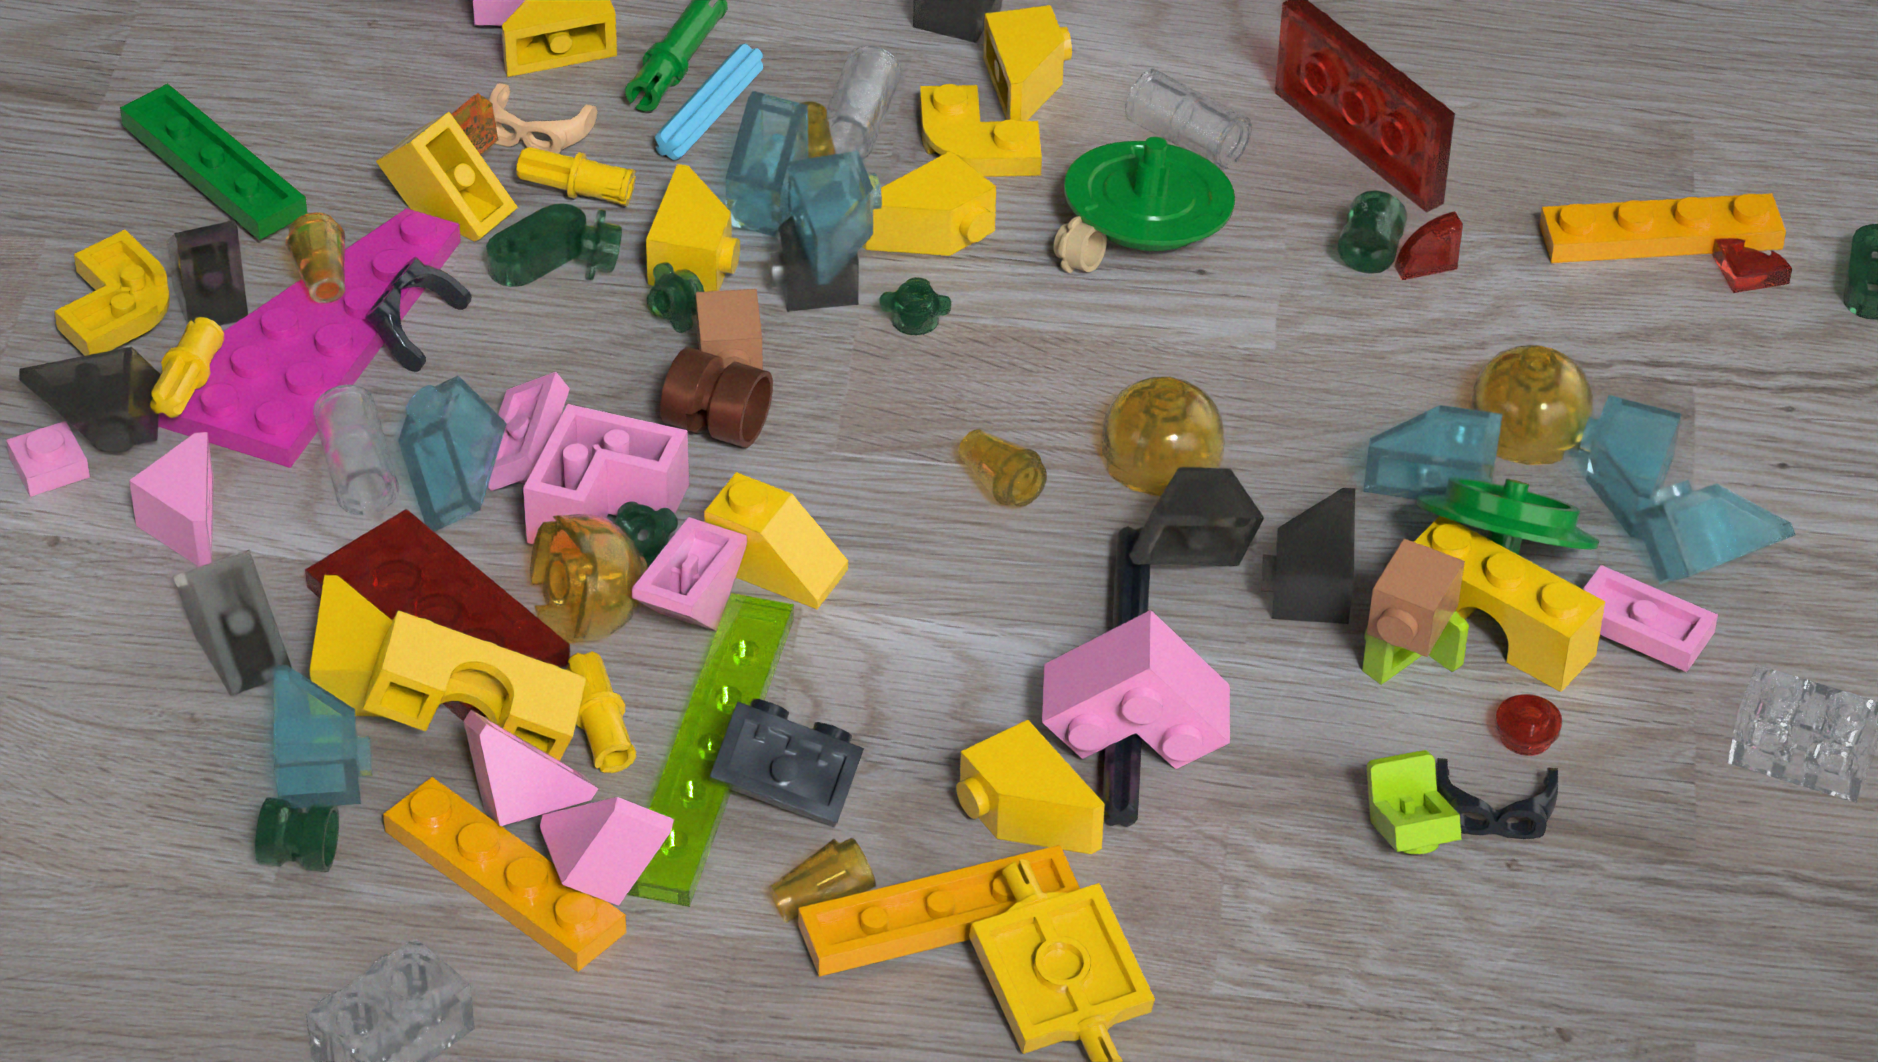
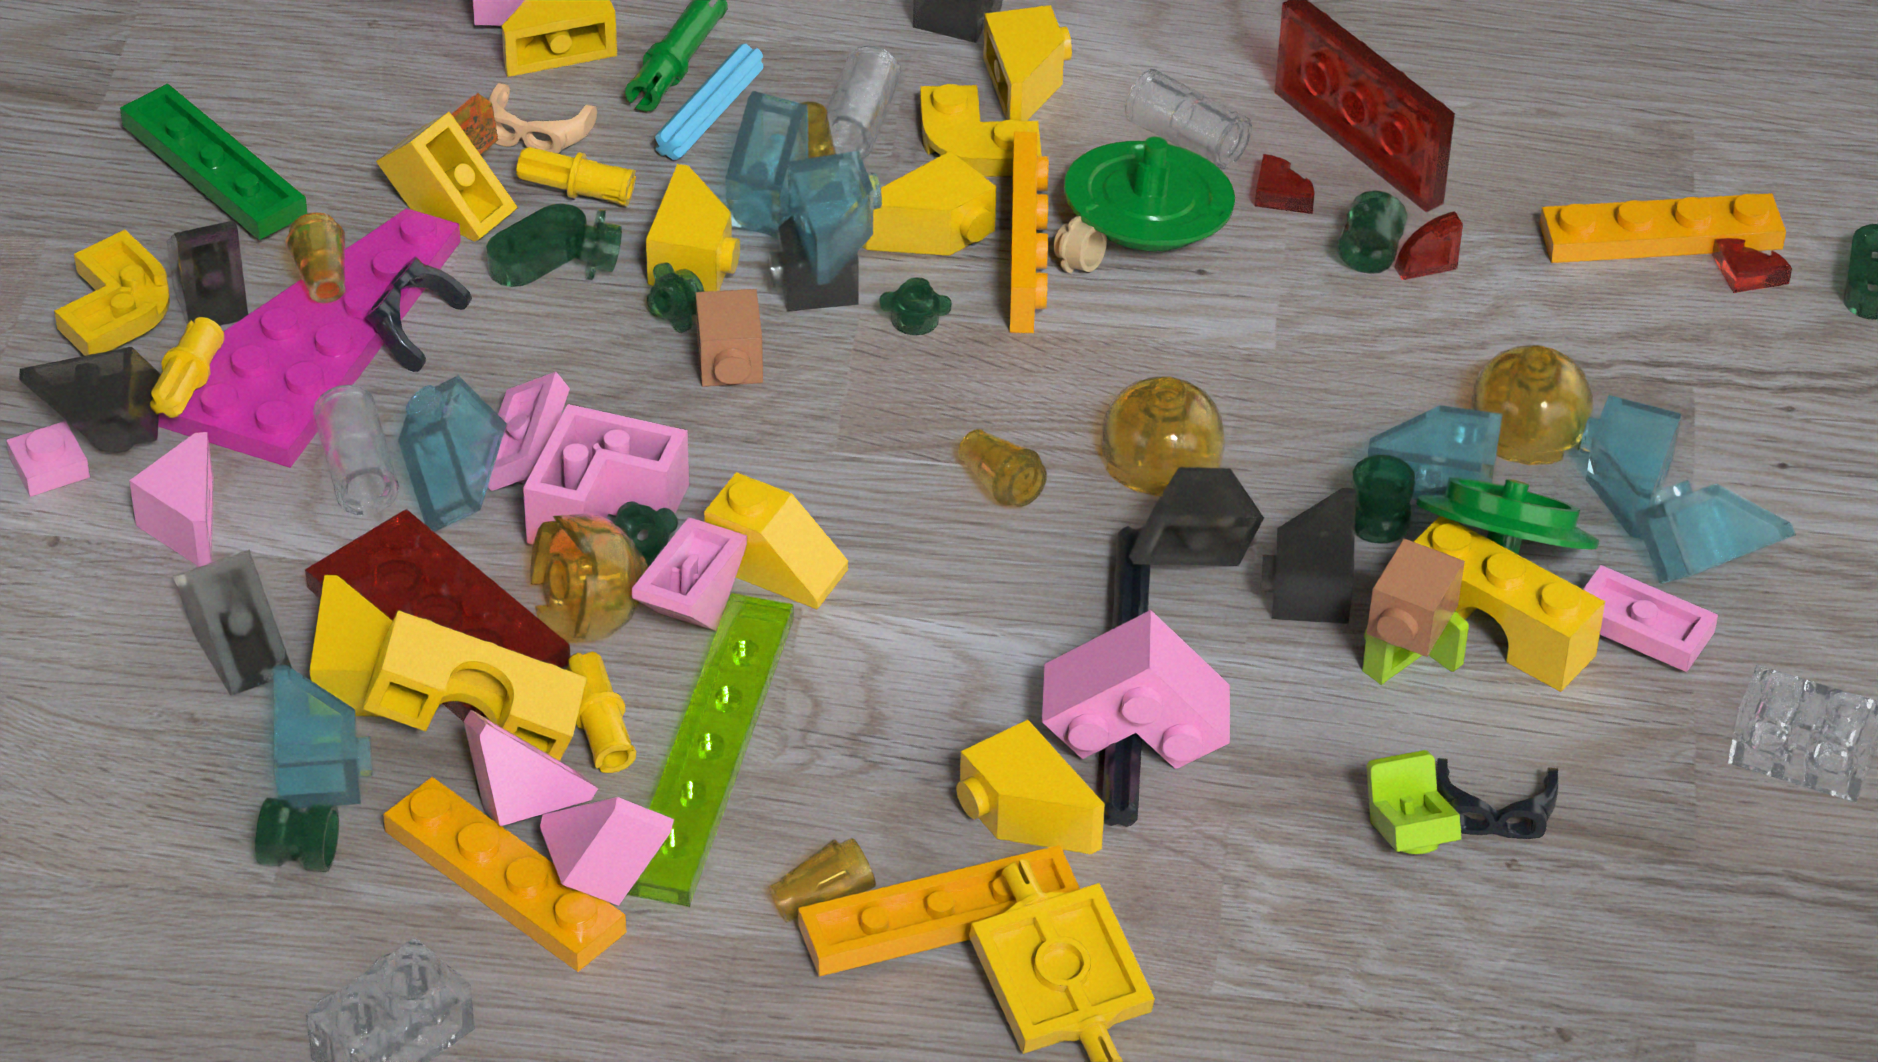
(725, 400): copper wheel -> none
(786, 761): black bracket -> none
(1028, 248): none -> light orange plate
(1282, 187): none -> clear red tile
(1382, 498): none -> clear green wheel
(1528, 724): clear red plate -> none

